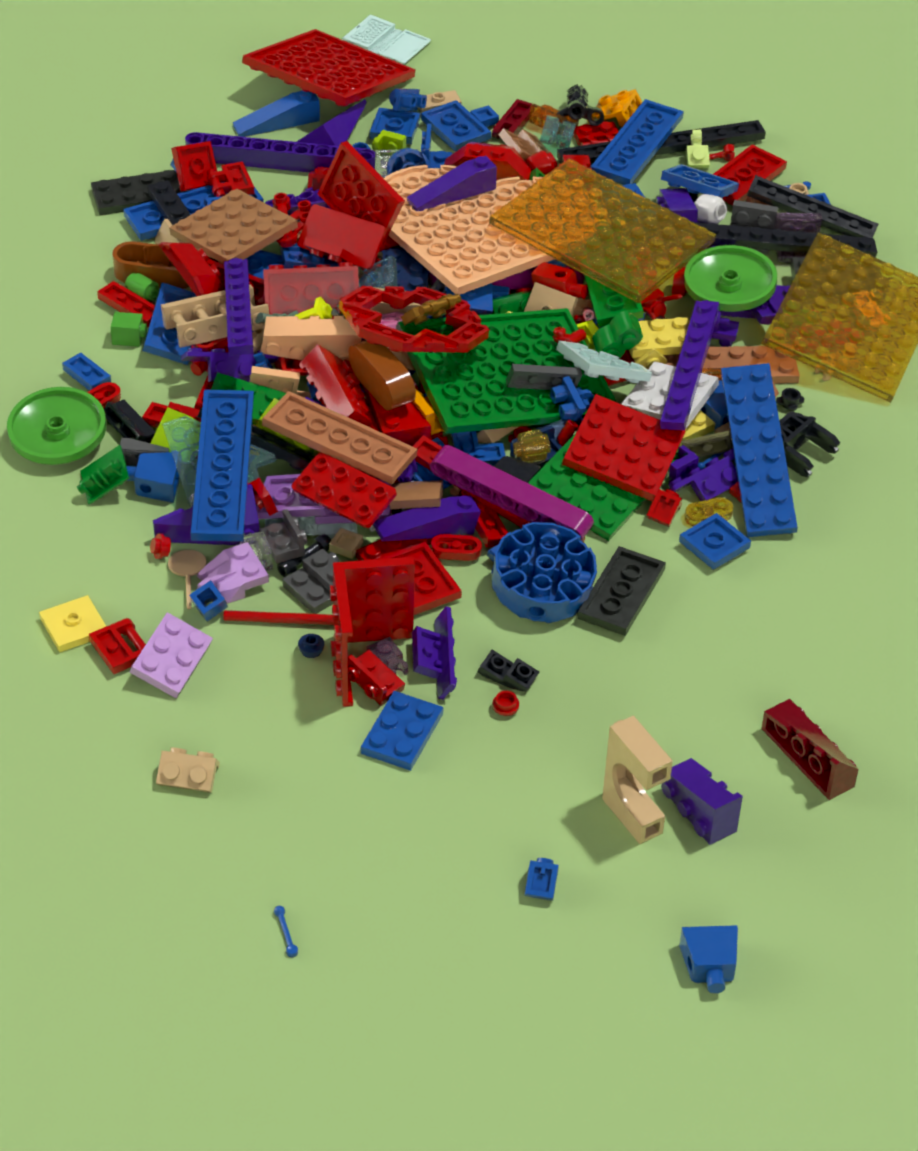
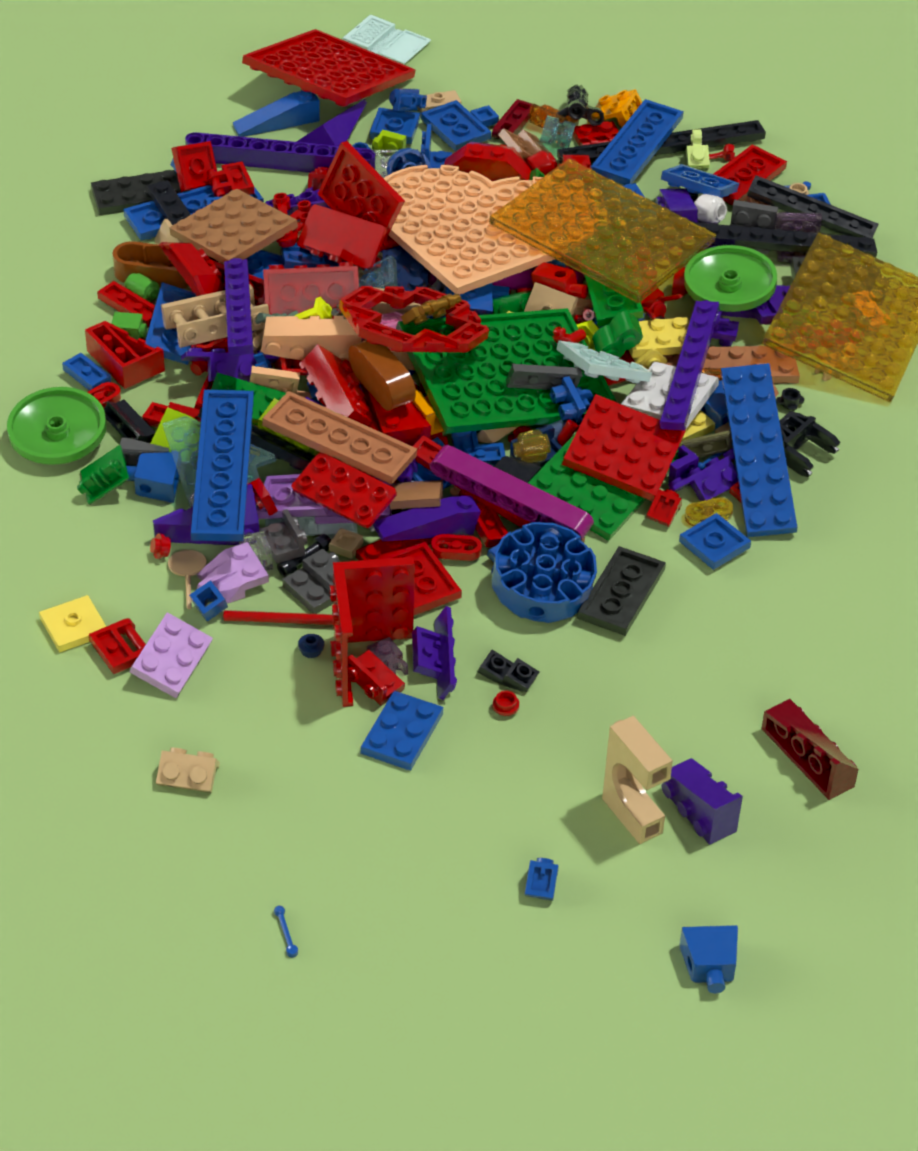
(122, 356): none -> red wedge
(462, 182): dark purple wedge -> none

